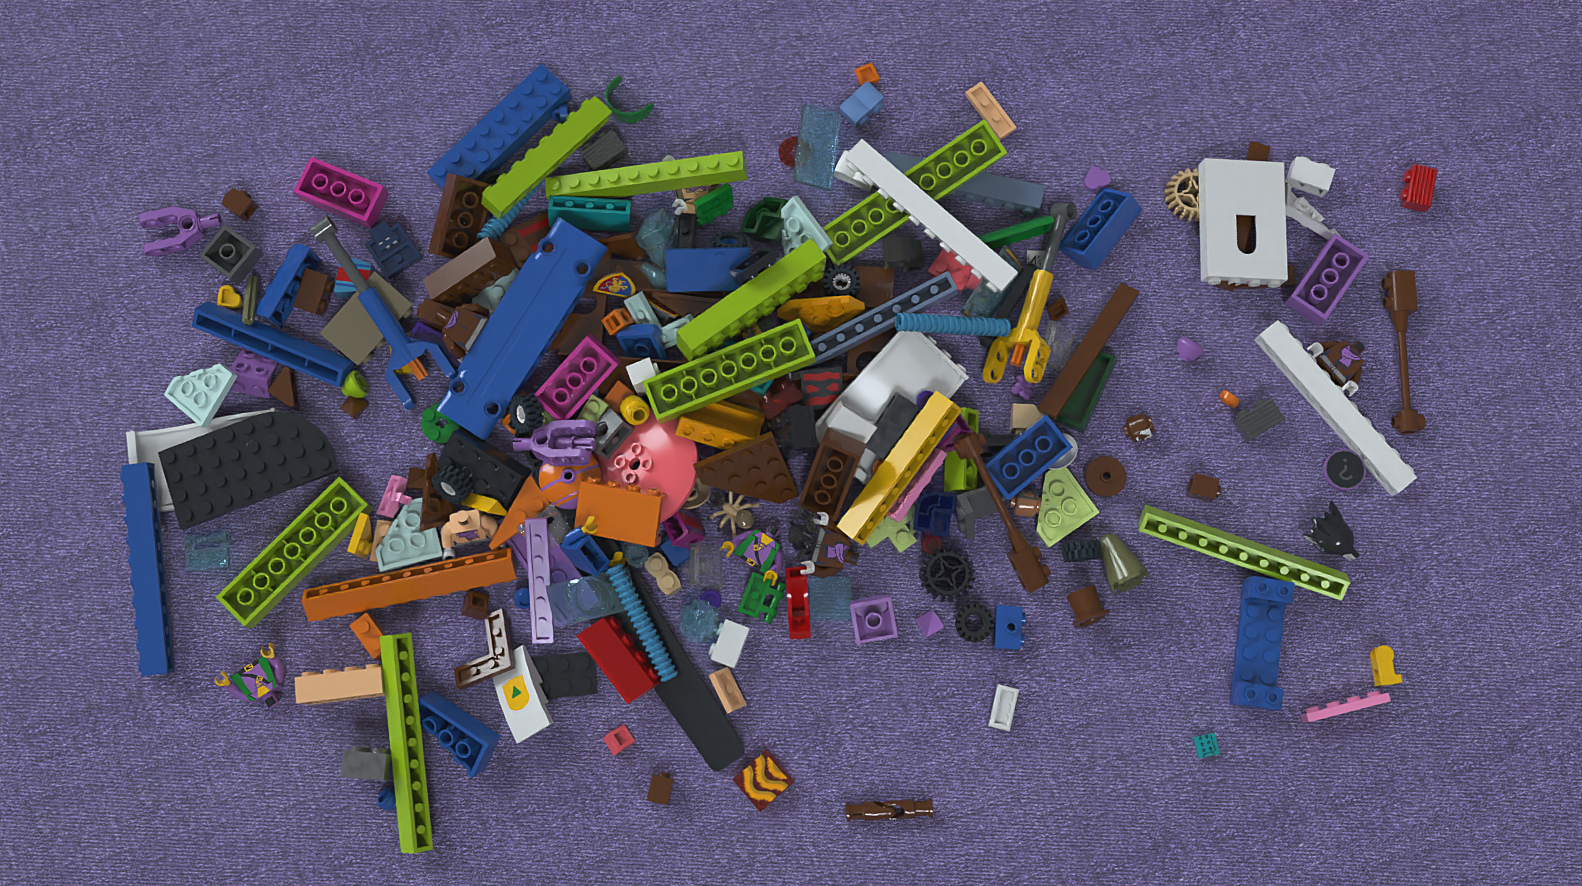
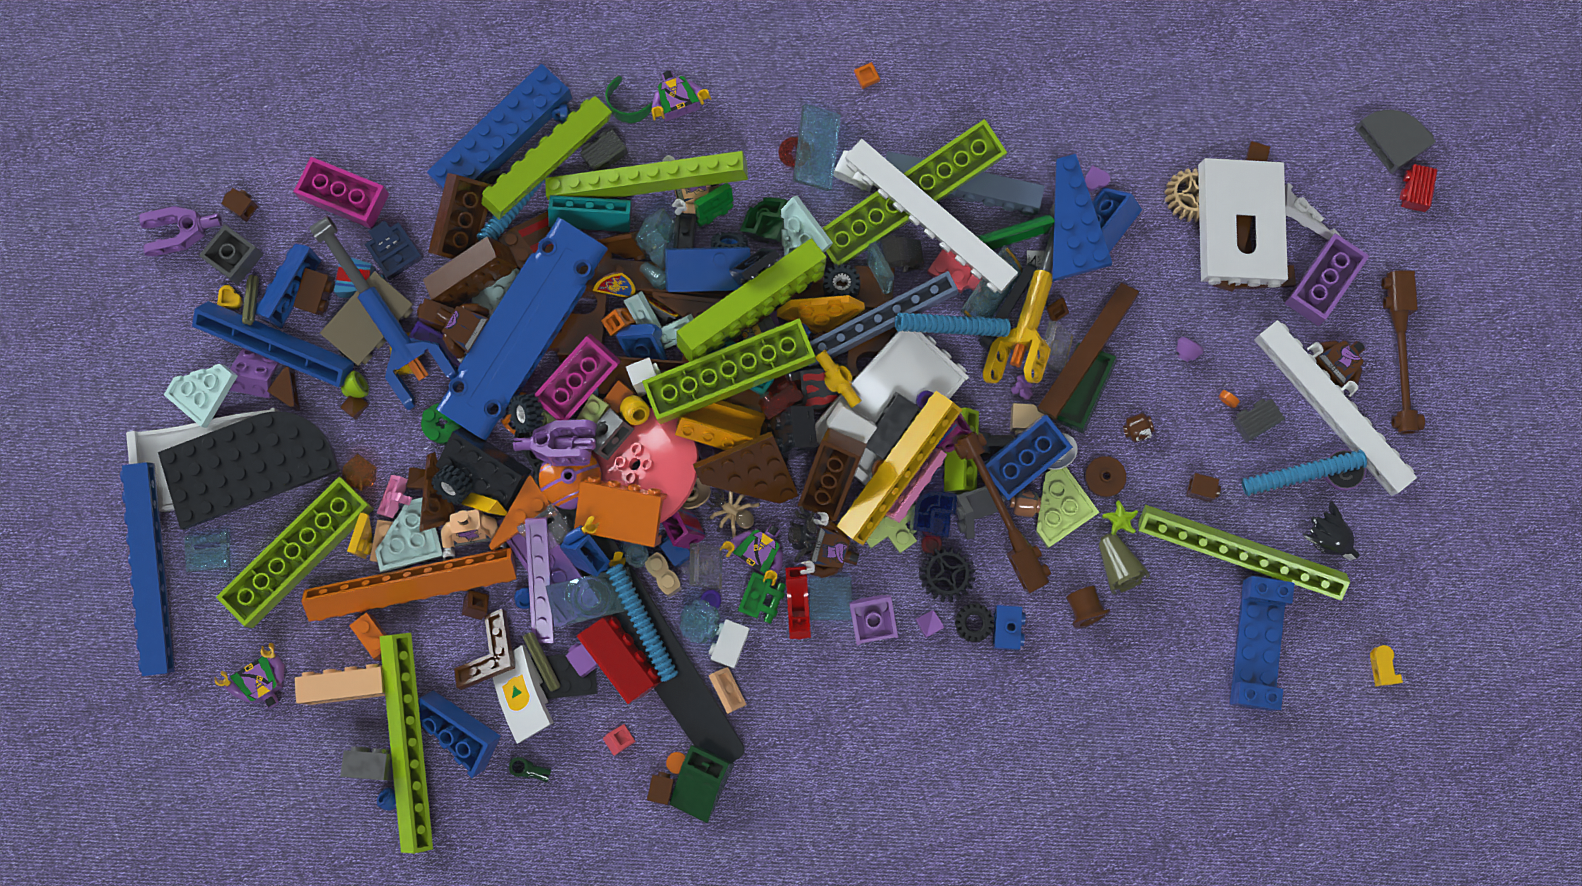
(359, 472): none -> clear orange brick
(530, 770): none -> dark green pin
(541, 661): none -> olive axle
(581, 660): none -> medium lavender brick
(675, 762): none -> orange tile
(677, 97): none -> torso
(700, 783): none -> dark green slope
(763, 780): slope -> none
(838, 378): none -> yellow pin
(862, 104): medium blue brick -> none
(878, 810): reddish brown piece -> none
(880, 268): none -> clear light blue tile
(990, 110): light nougat plate -> none
(1003, 707): white plate -> none
(1077, 232): none -> blue wing
(1081, 551): black bush -> none
(1120, 519): none -> lime animal
(1206, 745): teal tile -> none
(1304, 472): none -> dark azure piece
(1310, 176): white brick -> none
(1353, 703): bright pink plate -> none
(1395, 137): none -> dark grey brick

